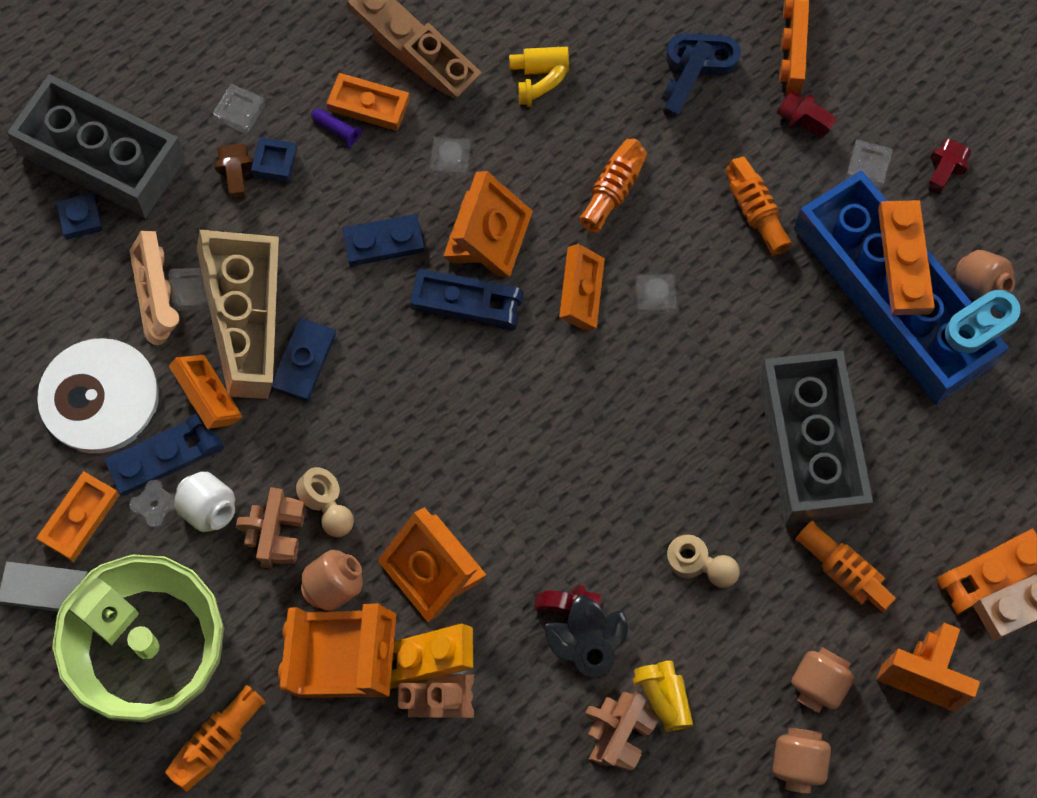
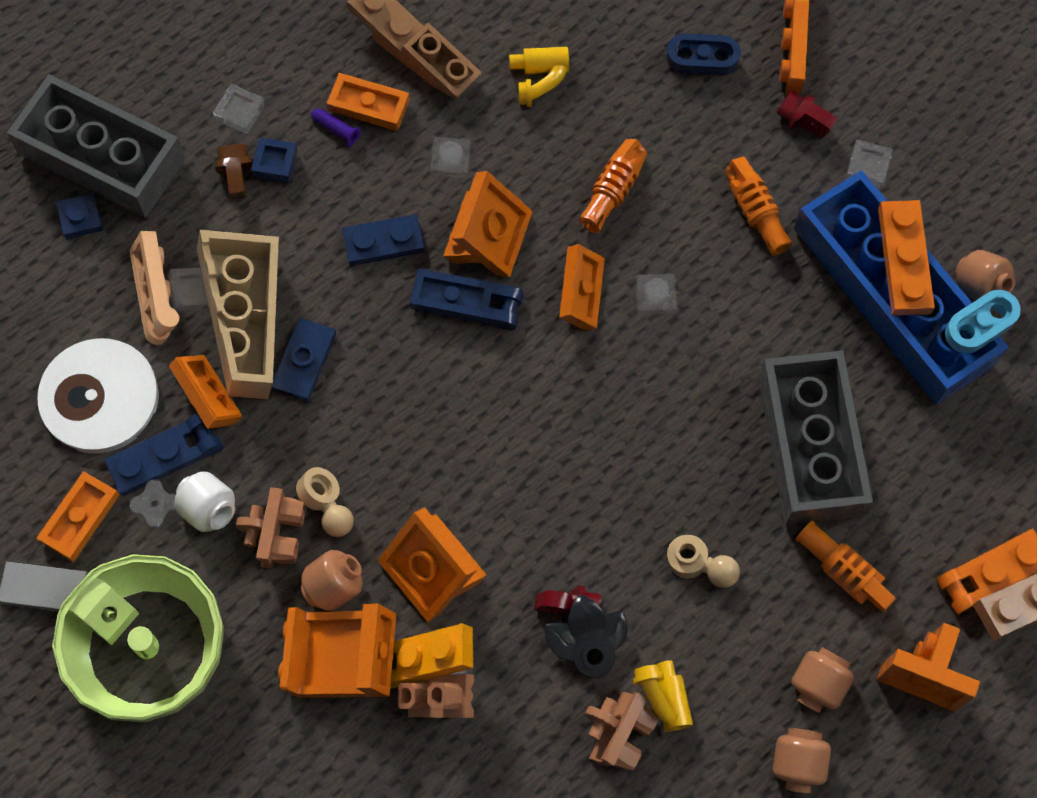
(213, 740): orange hinge -> none
(692, 62): dark blue plate -> none
(950, 158): dark red piece -> none

